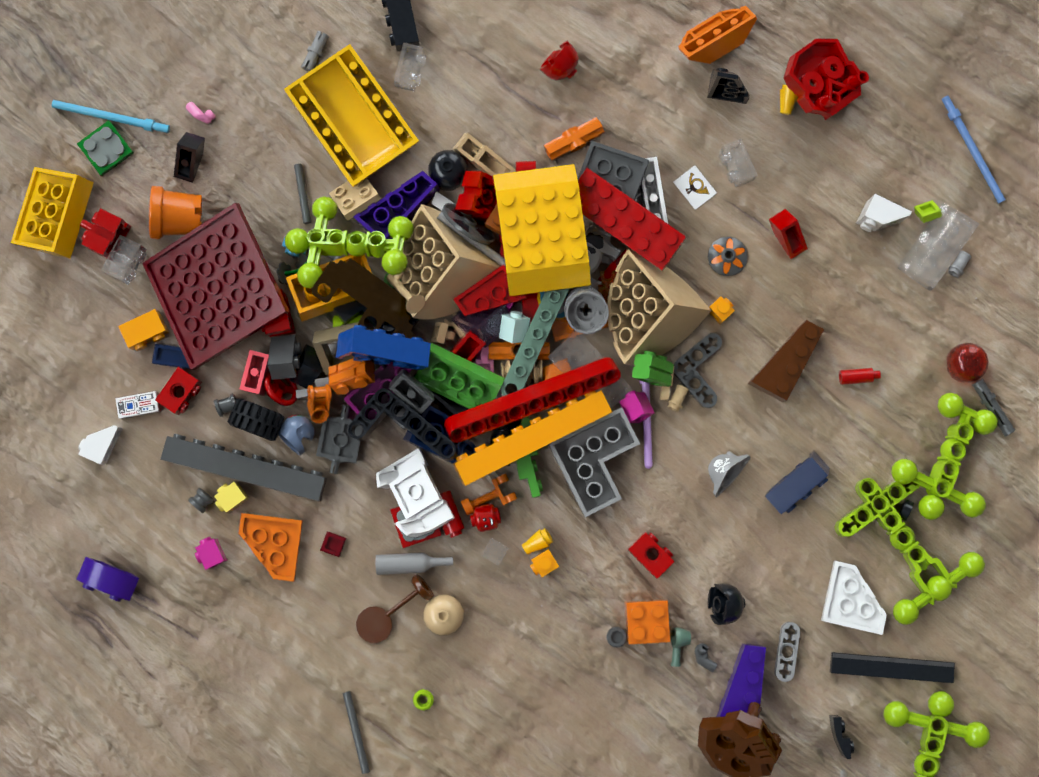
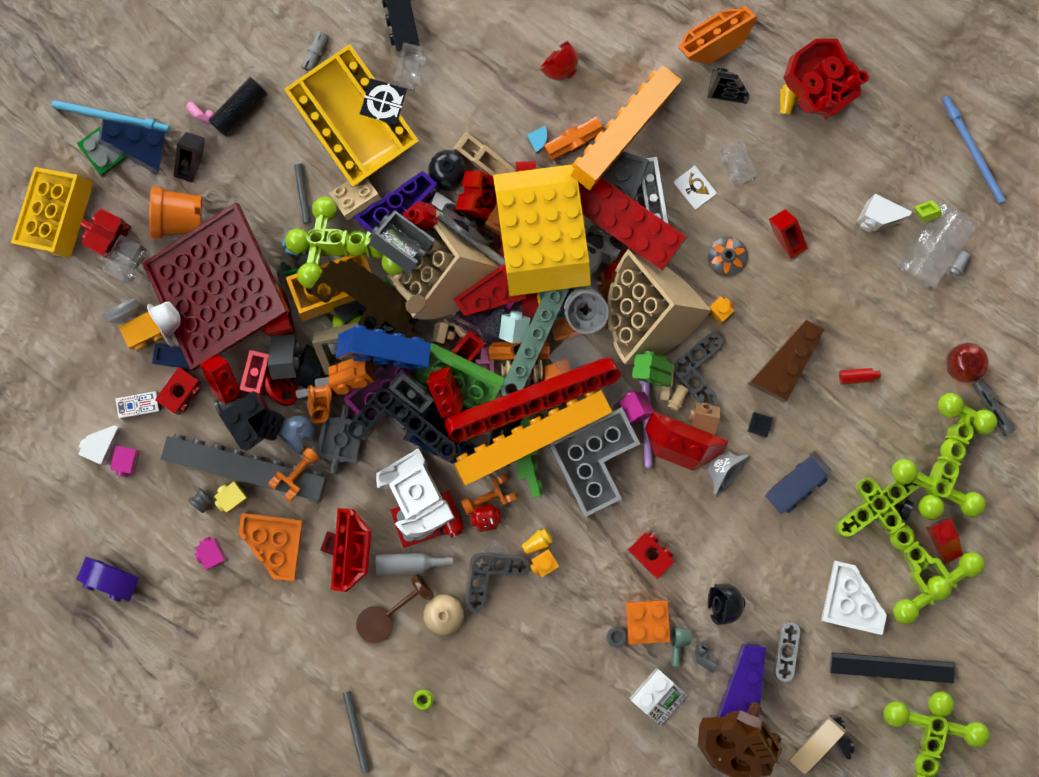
(122, 312): none -> light grey piece
(124, 461): none -> dark pink brick
(133, 142): none -> dark blue wedge
(166, 318): none -> white piece
(221, 379): none -> red brick
(240, 420): none -> black brick
(241, 104): none -> black piece
(309, 457): none -> orange bar
(350, 550): none -> red wedge
(383, 101): none -> sticker
(400, 241): none -> dark grey window
(422, 215): none -> red brick
(445, 392): none -> red brick
(484, 571): none -> dark grey beam
(538, 138): none -> medium azure tile
(625, 128): none -> light orange brick
(658, 696): none -> white slope
(682, 442): none -> red wedge
(705, 417): none -> medium nougat brick
(759, 424): none -> black tile
(817, 745): none -> tan slope
(945, 540): none -> red slope

